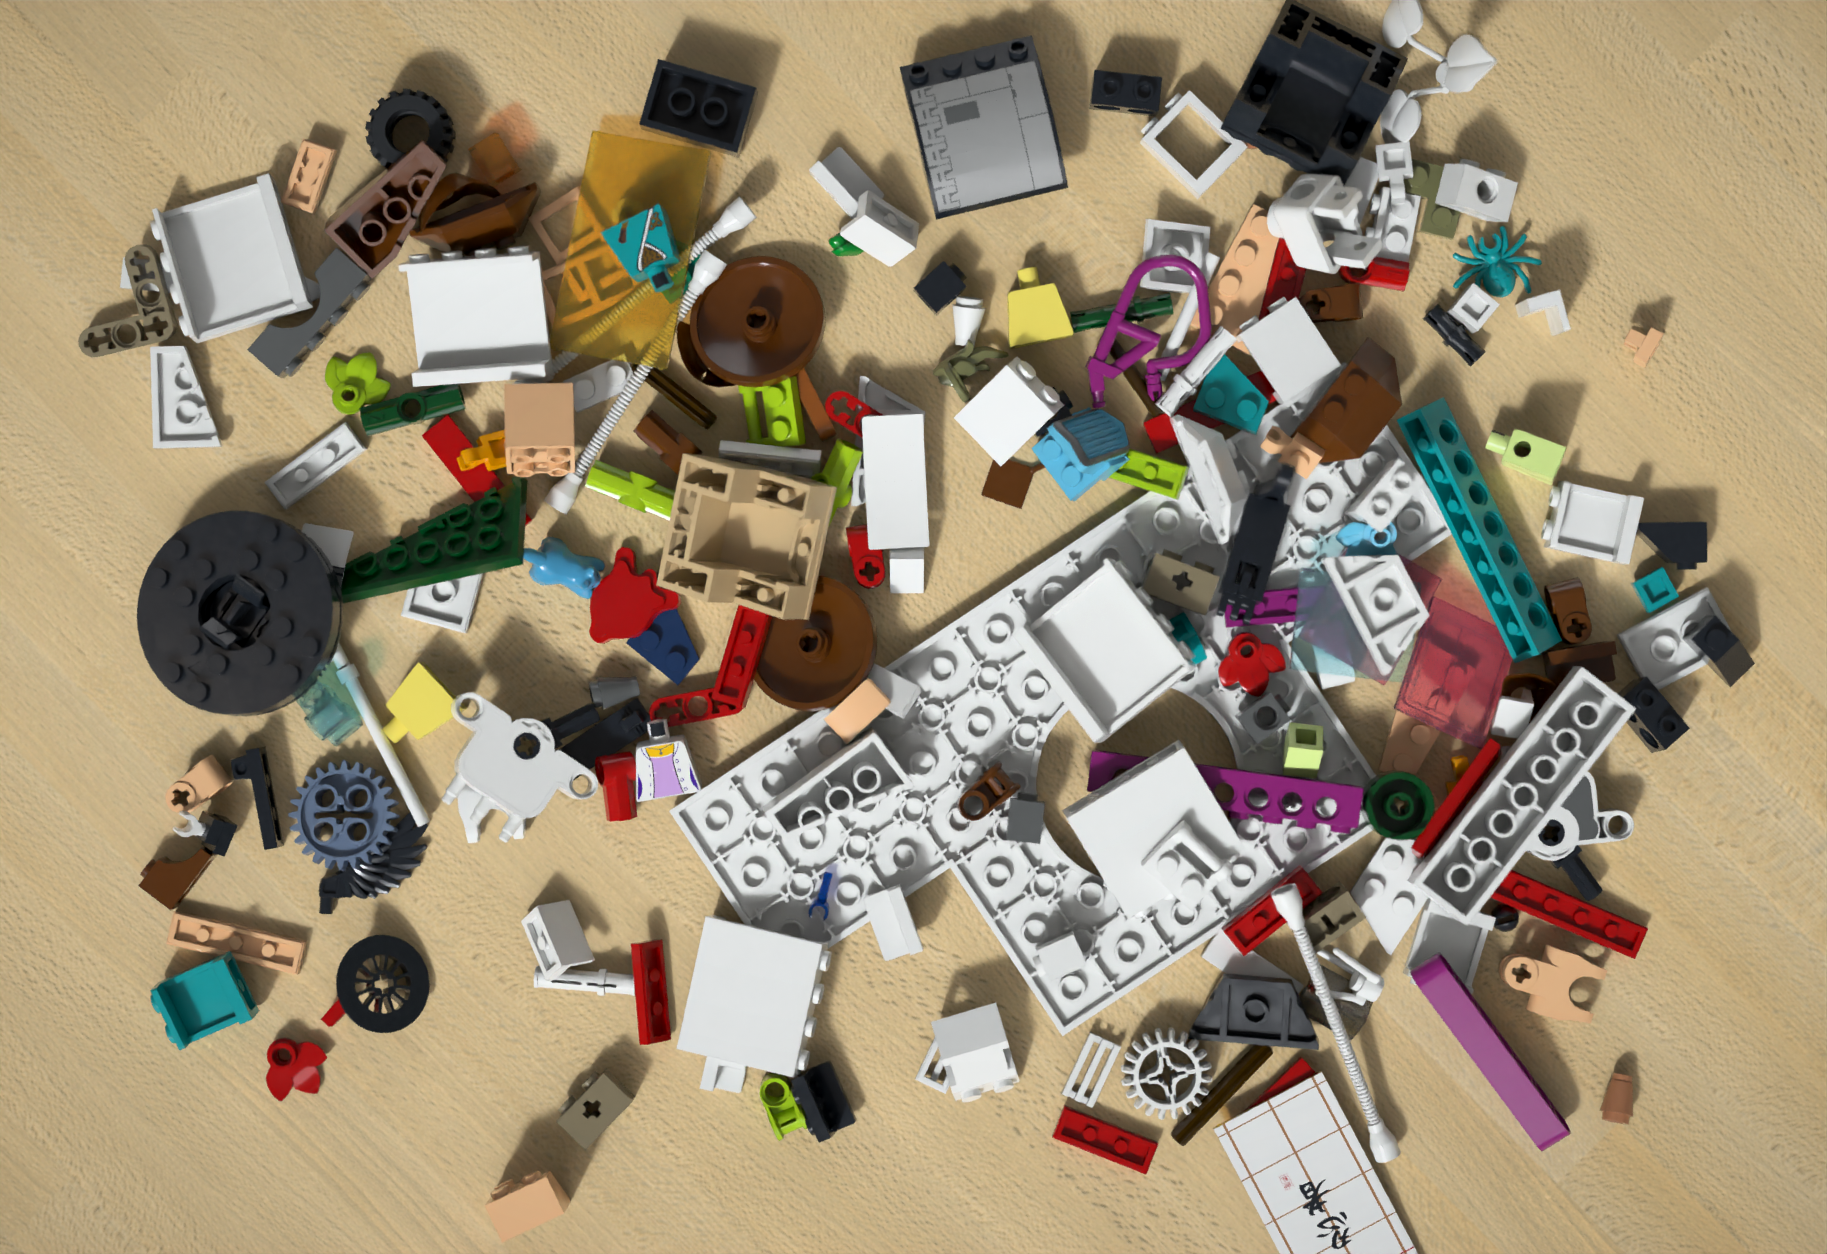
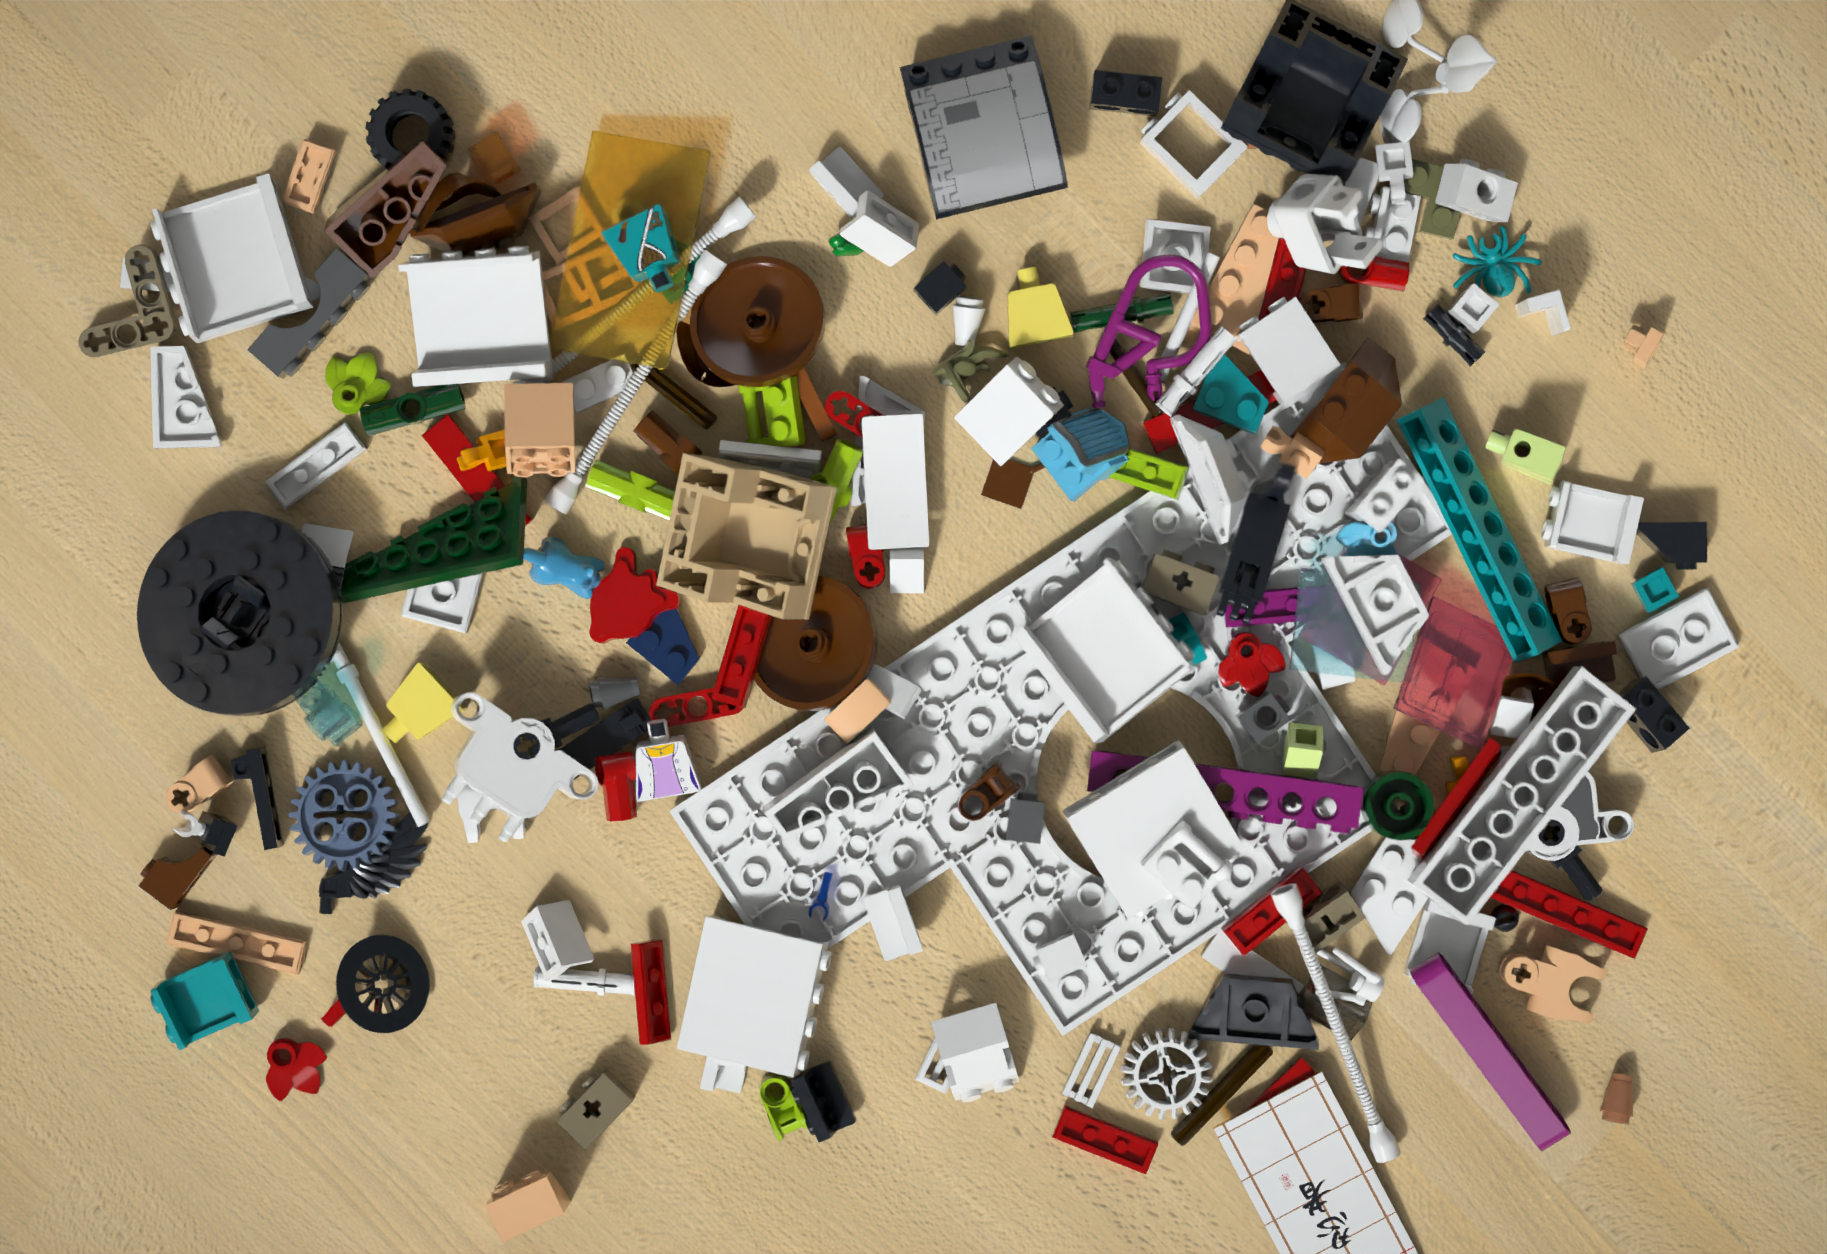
(698, 108): black brick -> none
(1719, 649): black slope -> none

